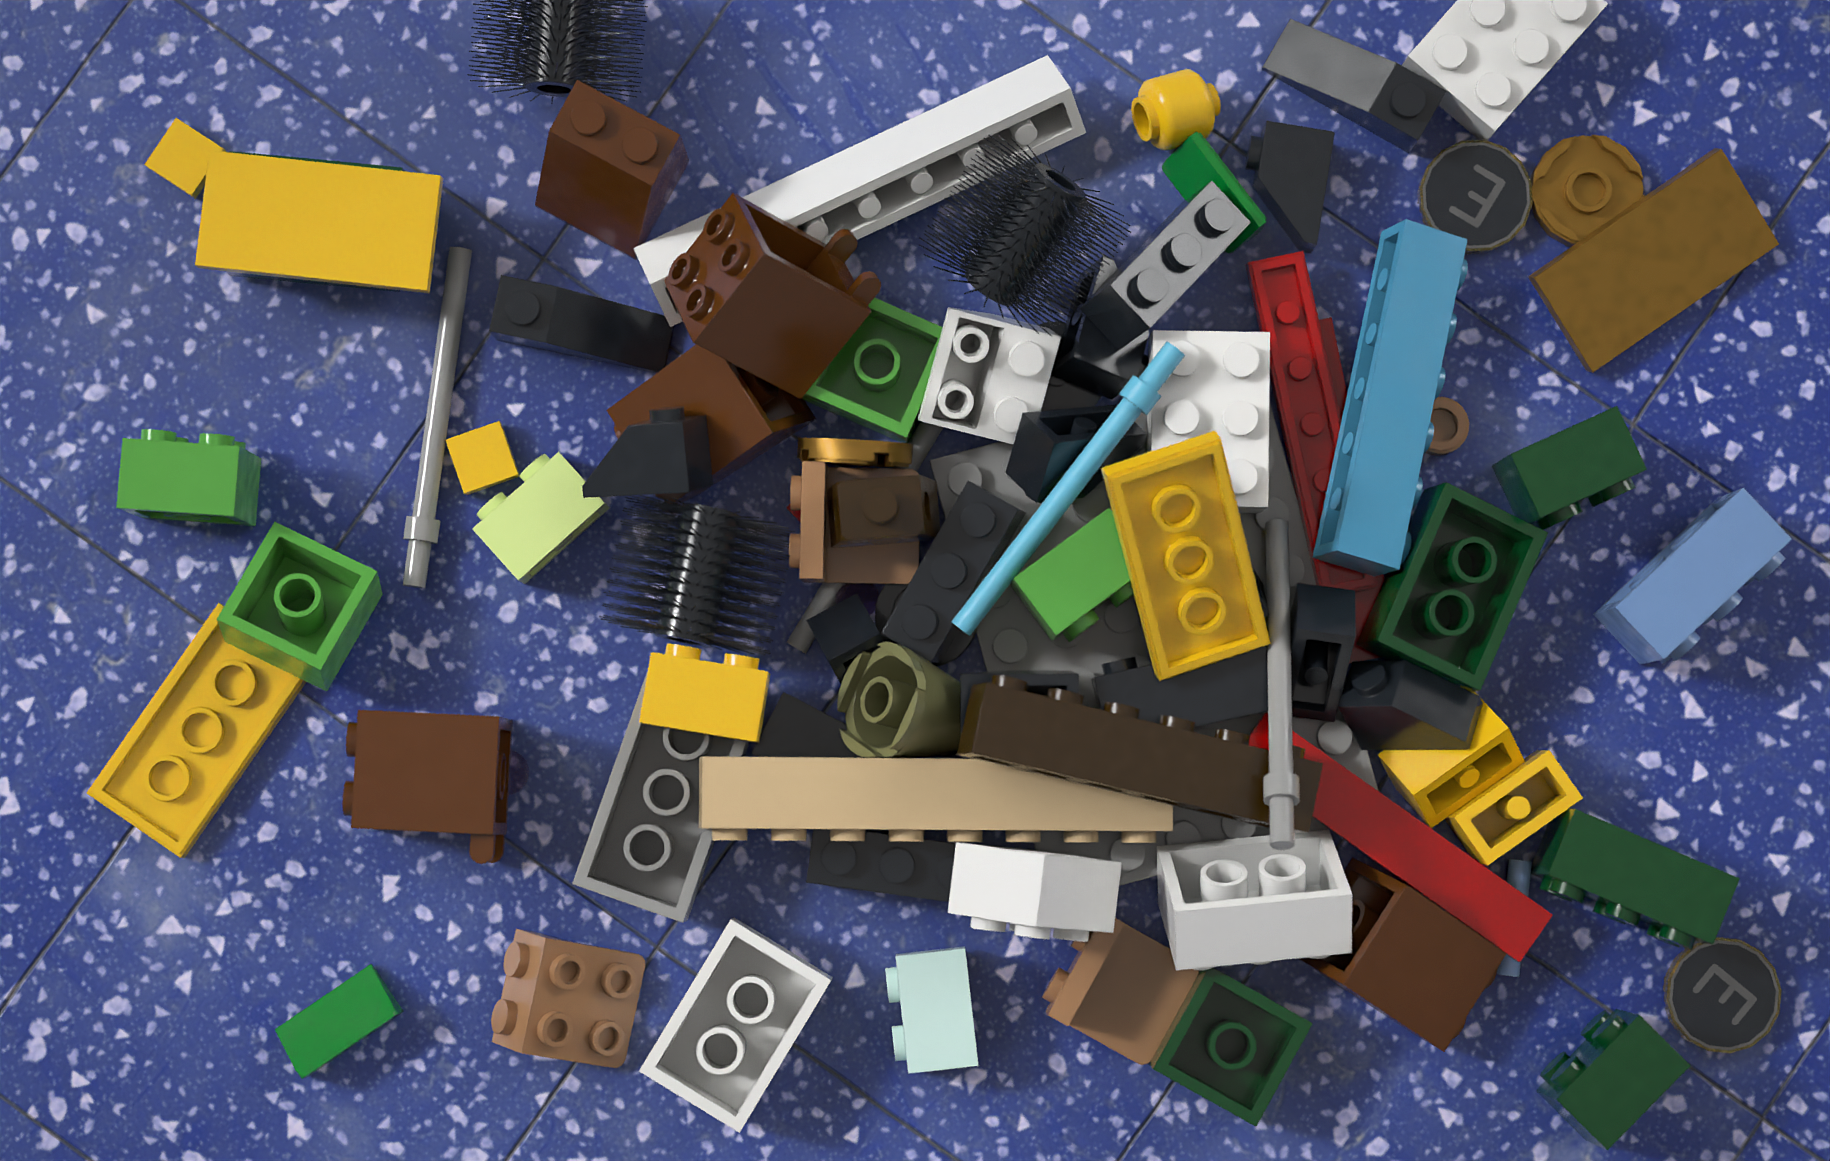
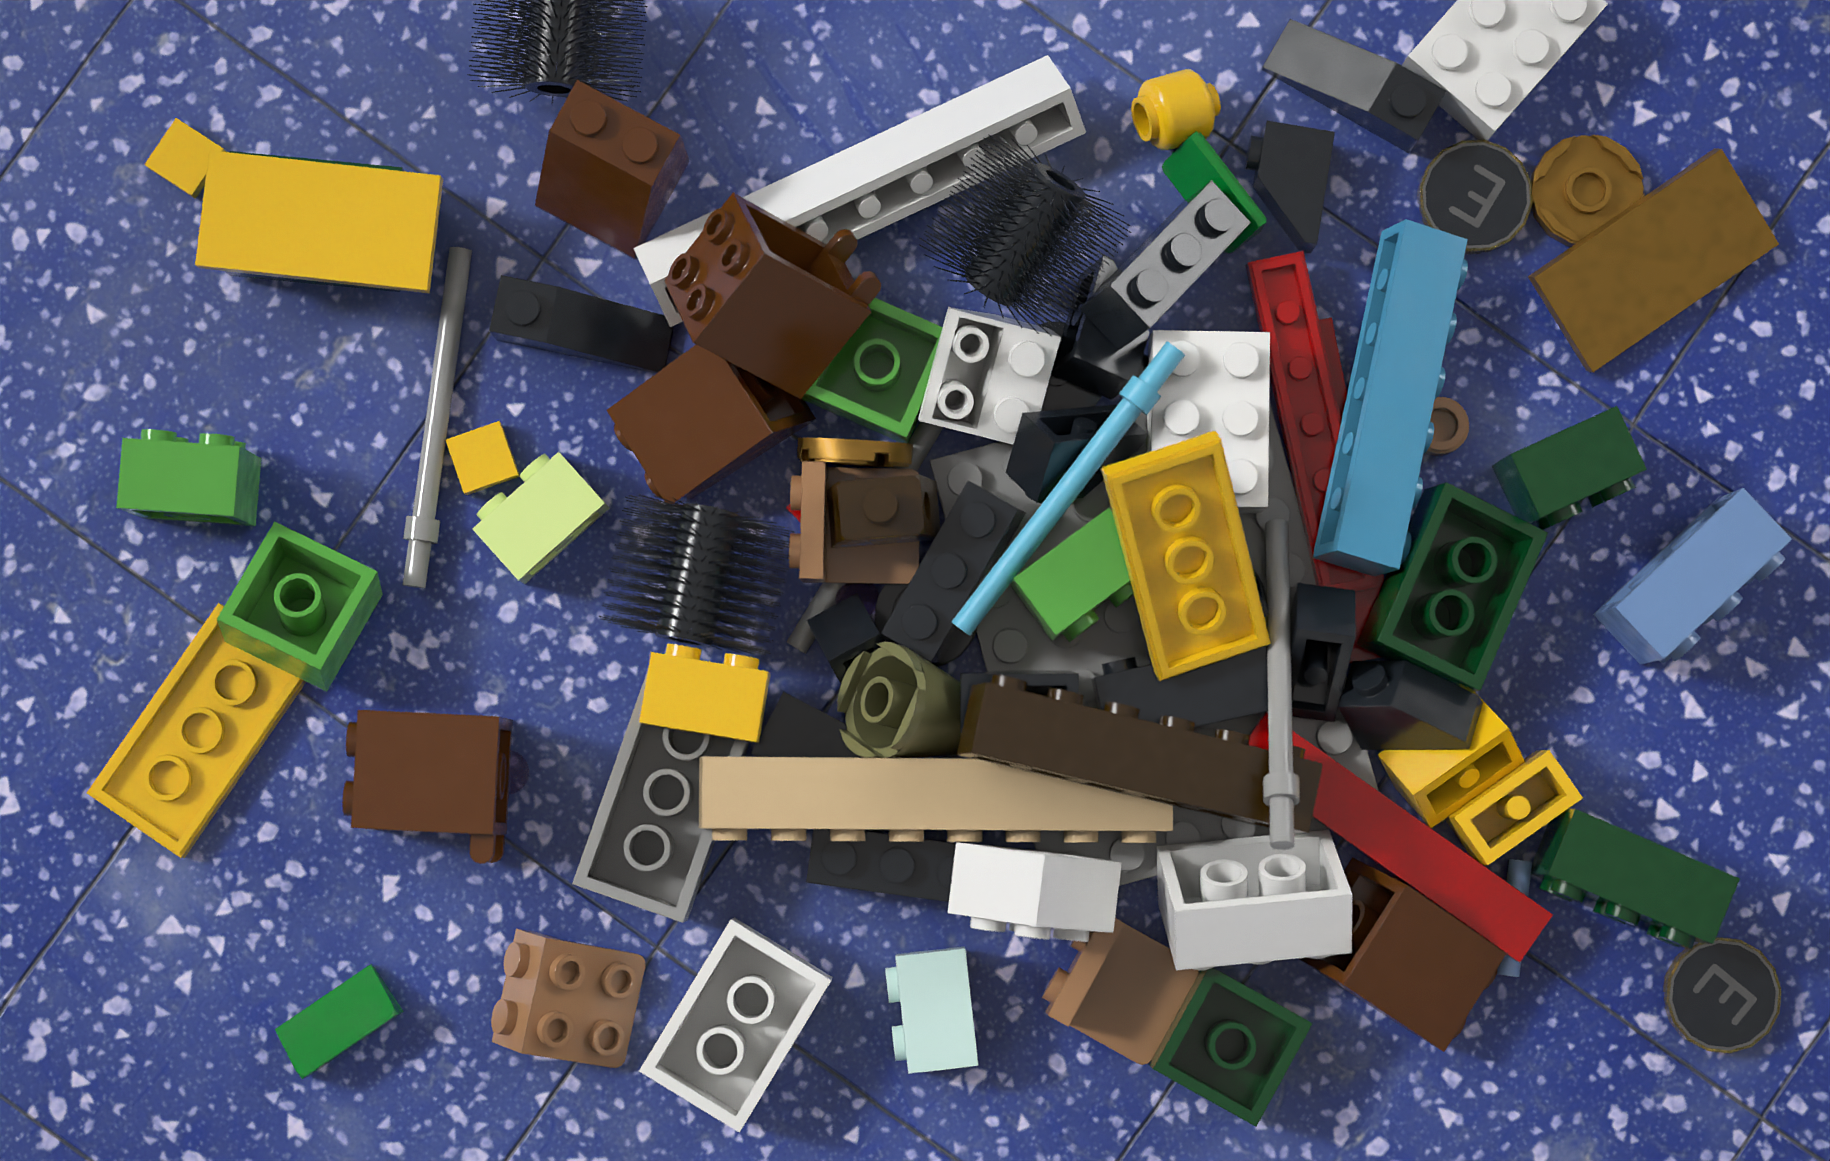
(655, 457): black slope -> none
(1611, 1076): dark green brick -> none

